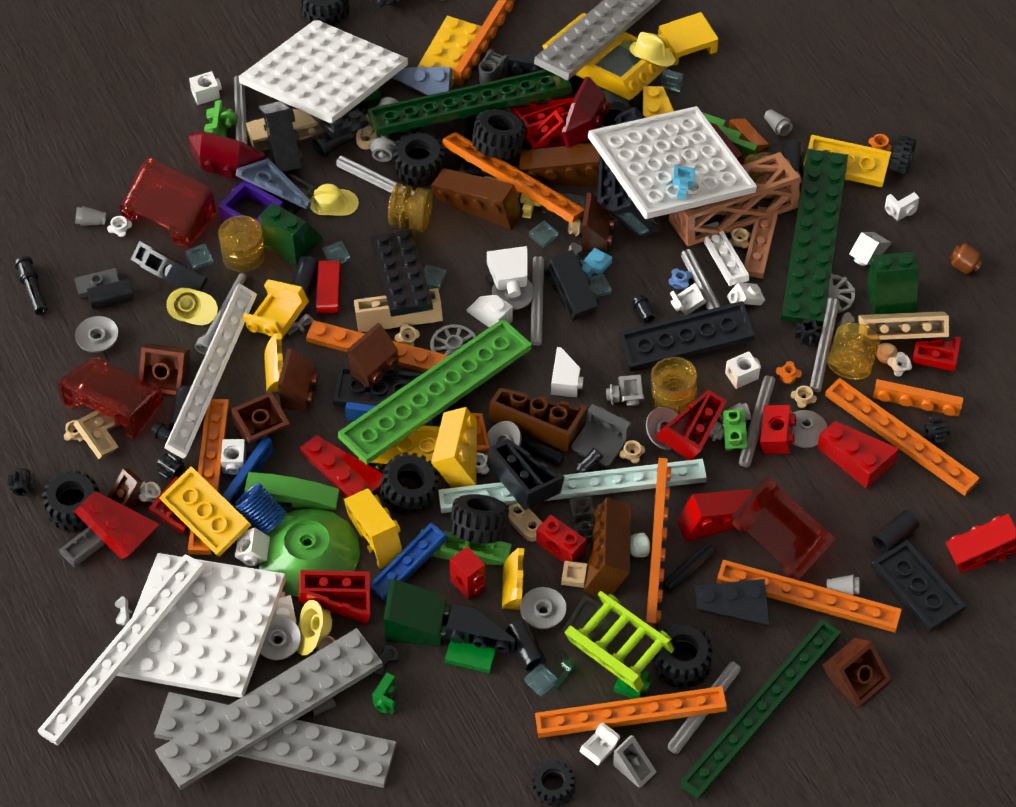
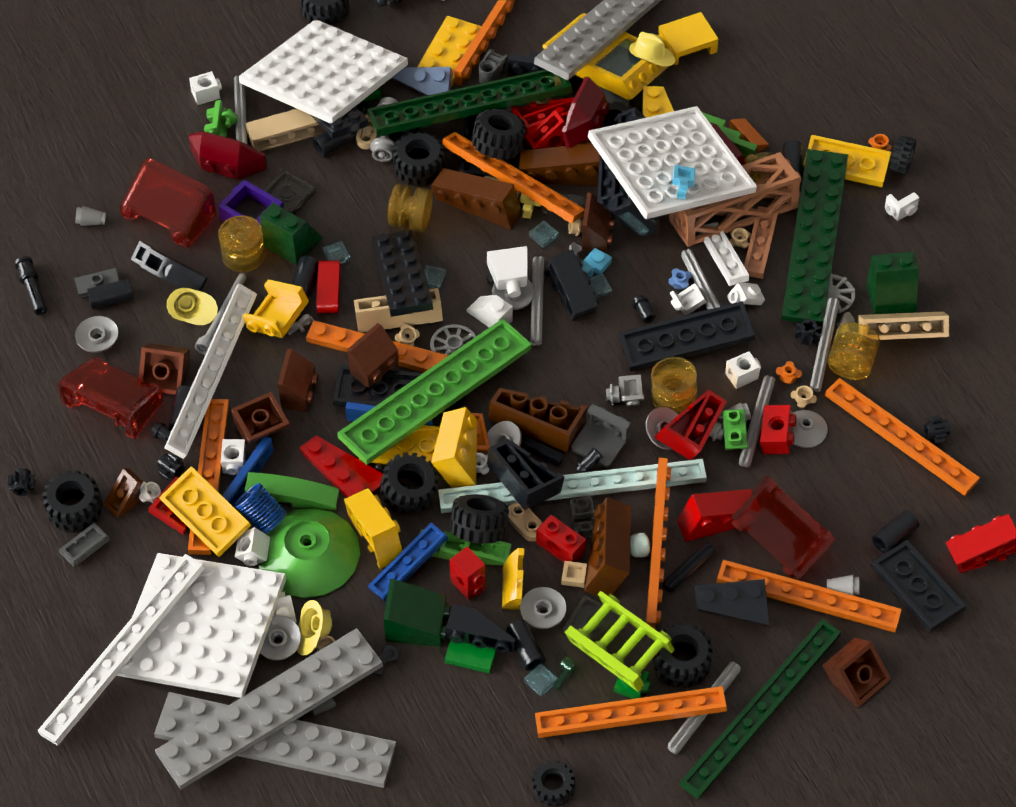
(70, 435): tan plate -> none
(95, 430): tan plate -> none
(115, 523): red wedge -> none
(119, 226): white plate -> none
(123, 617): piece -> none
(199, 256): clear light blue tile -> none
(270, 178): sand blue wing -> none
(273, 362): yellow slope -> none
(282, 136): black wedge -> none
(333, 201): light yellow piece -> none
(337, 591): red wedge -> none
(366, 174): light grey axle -> none
(383, 695): green bracket -> none
(566, 376): white slope -> none
(600, 744): white bracket -> none
(633, 762): light grey slope -> none
(636, 448): tan plate -> none
(672, 80): clear light blue tile -> none
(780, 124): light grey cone -> none
(857, 453): red wedge -> none
(867, 245): white slope -> none
(886, 351): tan plate -> none
(903, 360): white plate -> none
(918, 398): orange plate -> none
(937, 353): red wing -> none
(966, 258): dark orange head -> none

